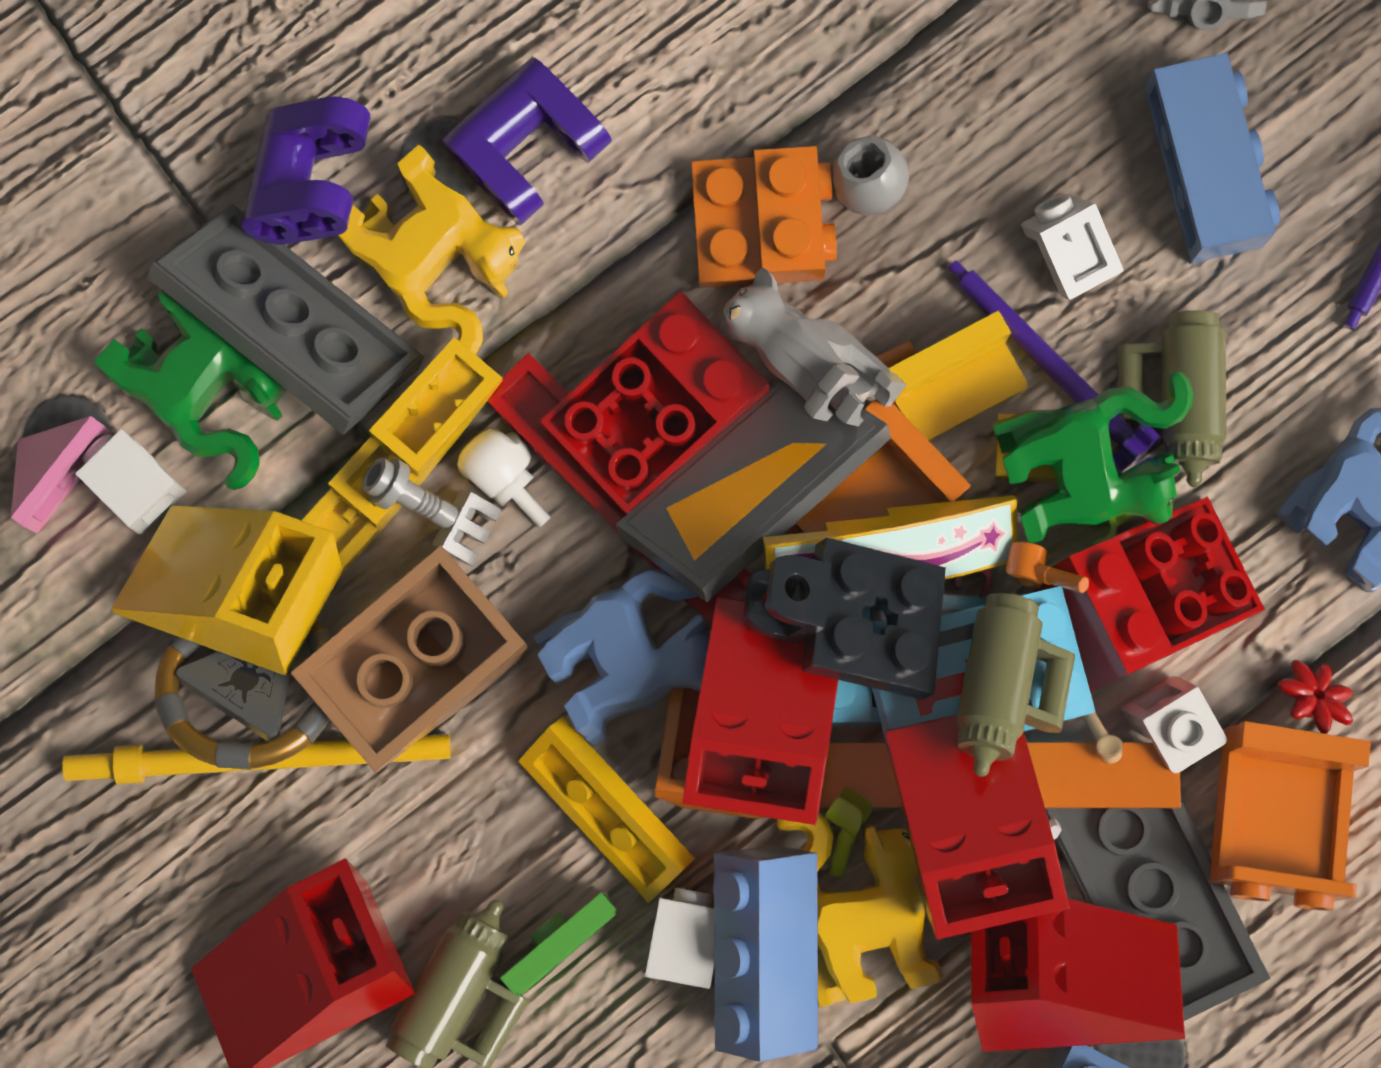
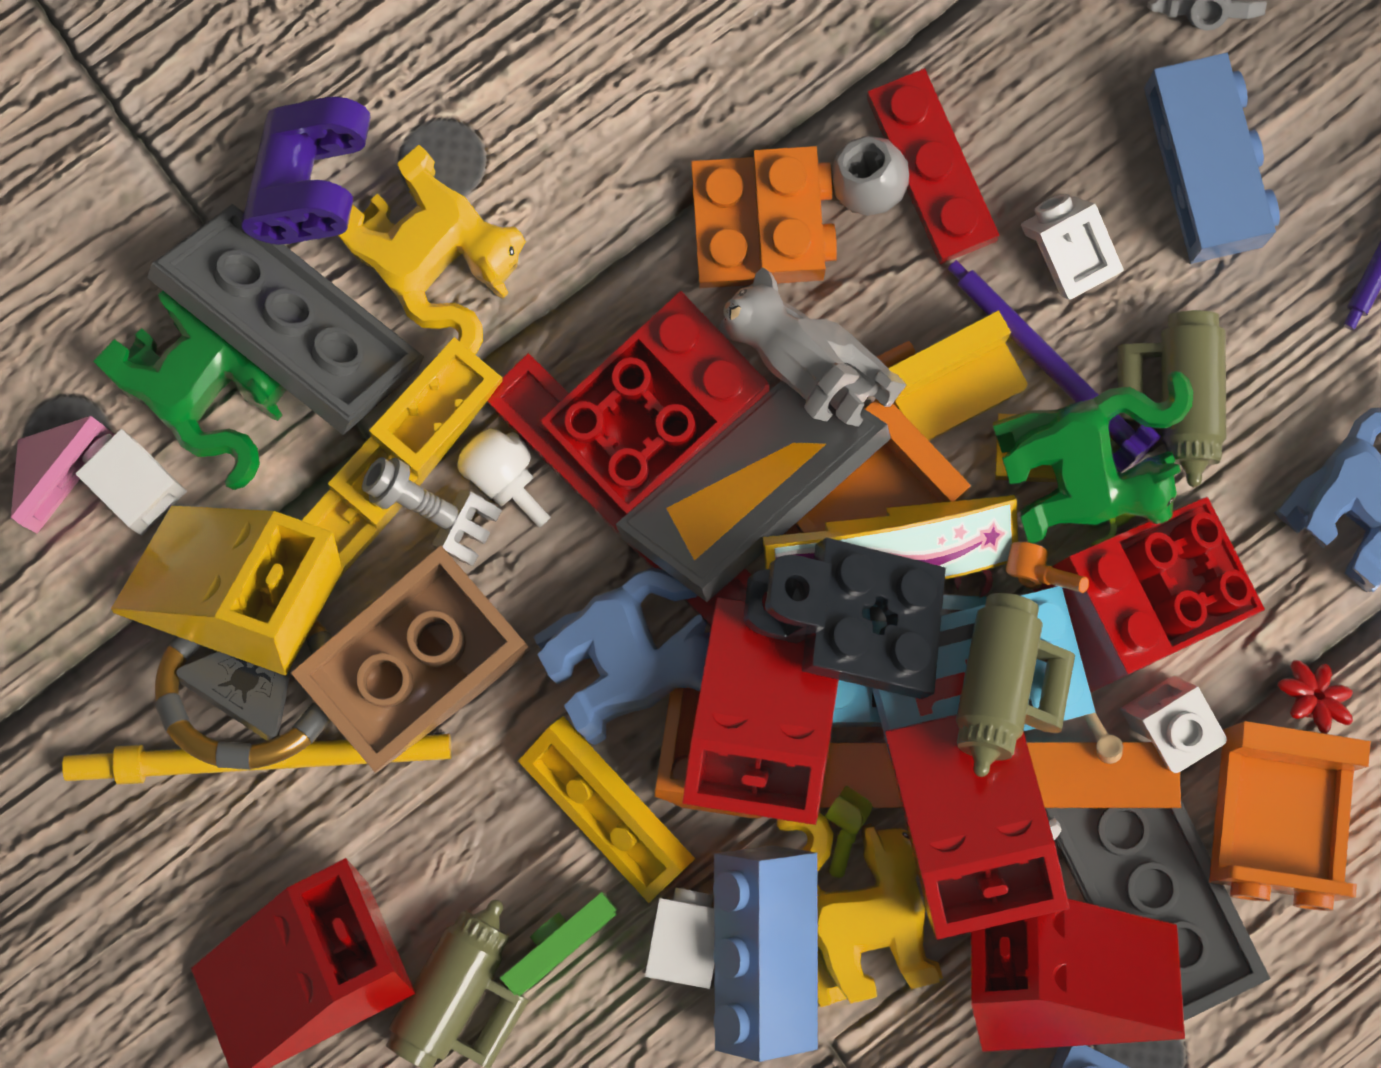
(506, 120): dark purple connector -> none
(938, 172): none -> red plate

